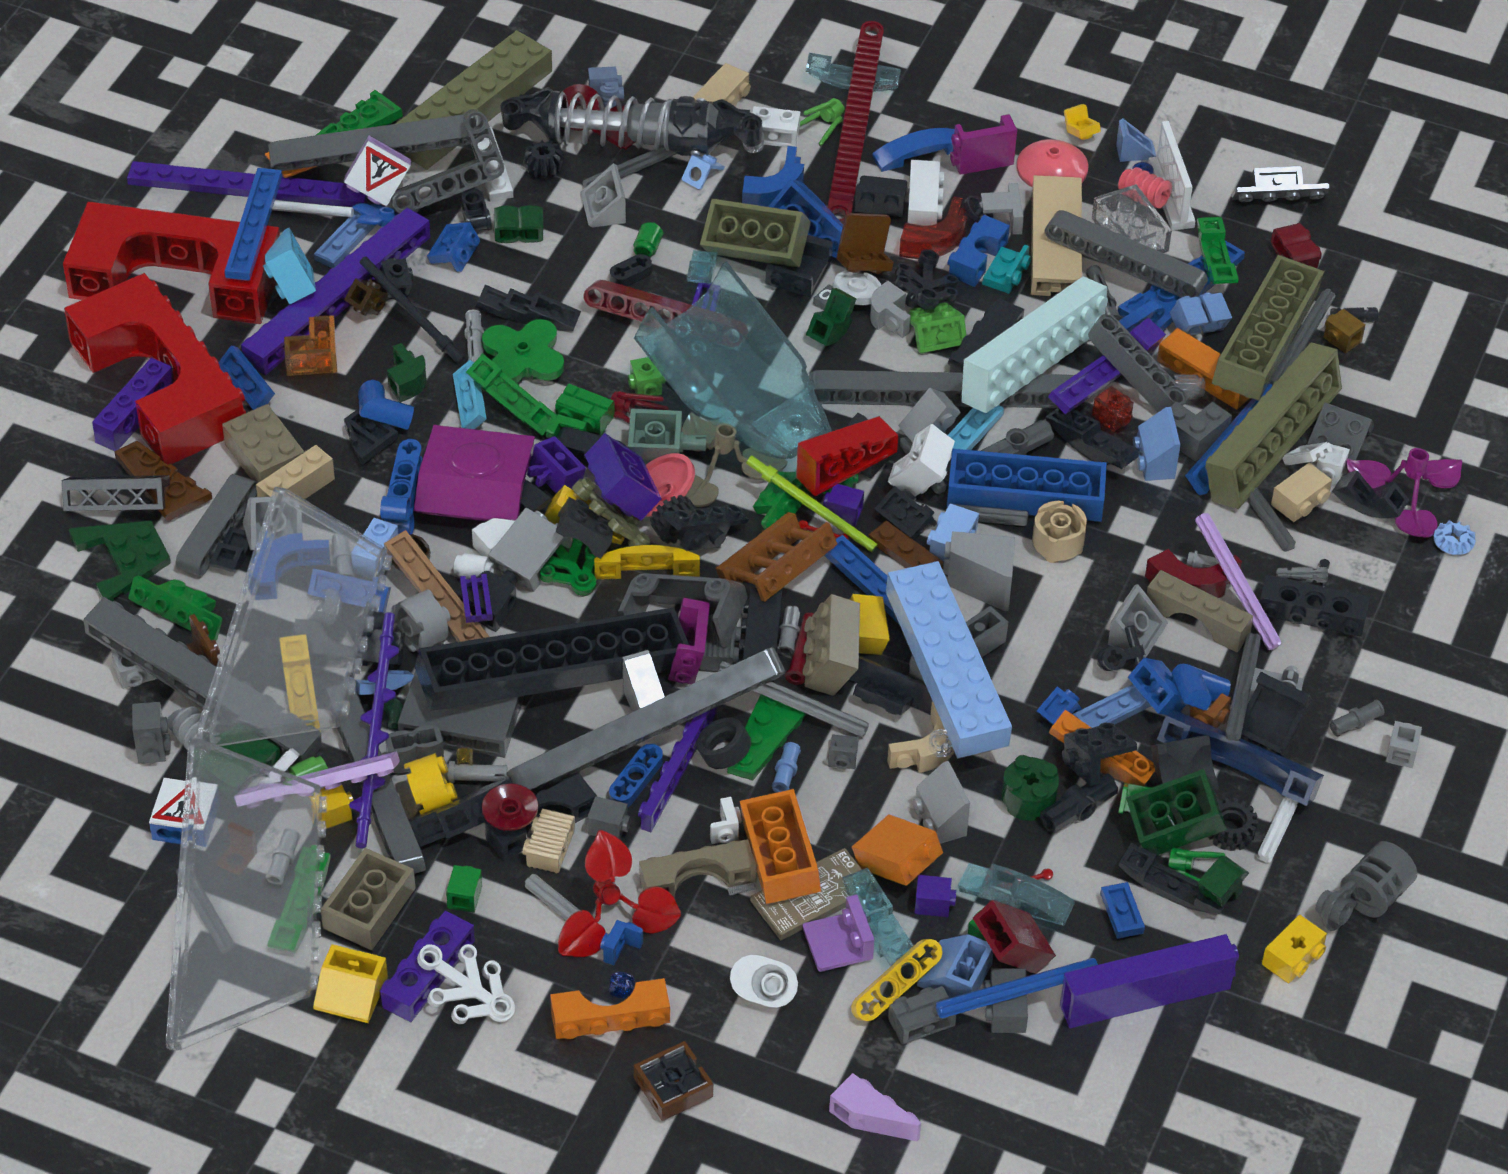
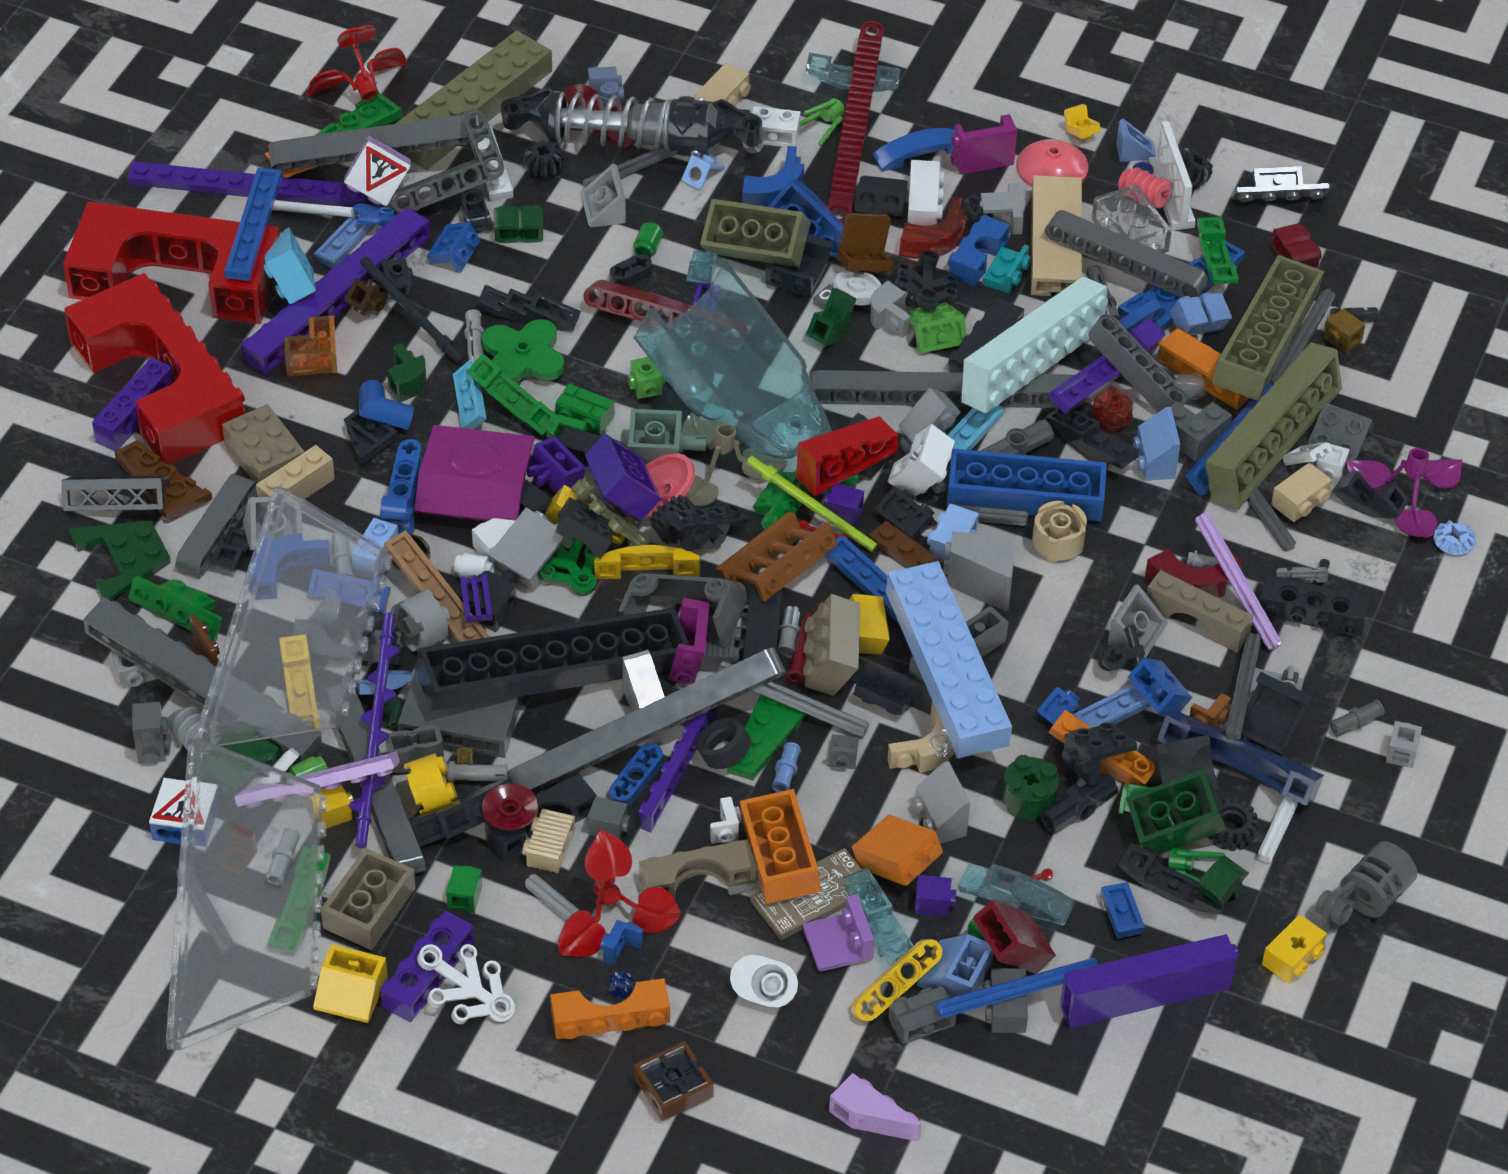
(246, 377): blue plate -> none
(364, 82): none -> red plant
(626, 401): dark red plant -> none
(1197, 167): none -> black gear
(1199, 686): blue brick -> none

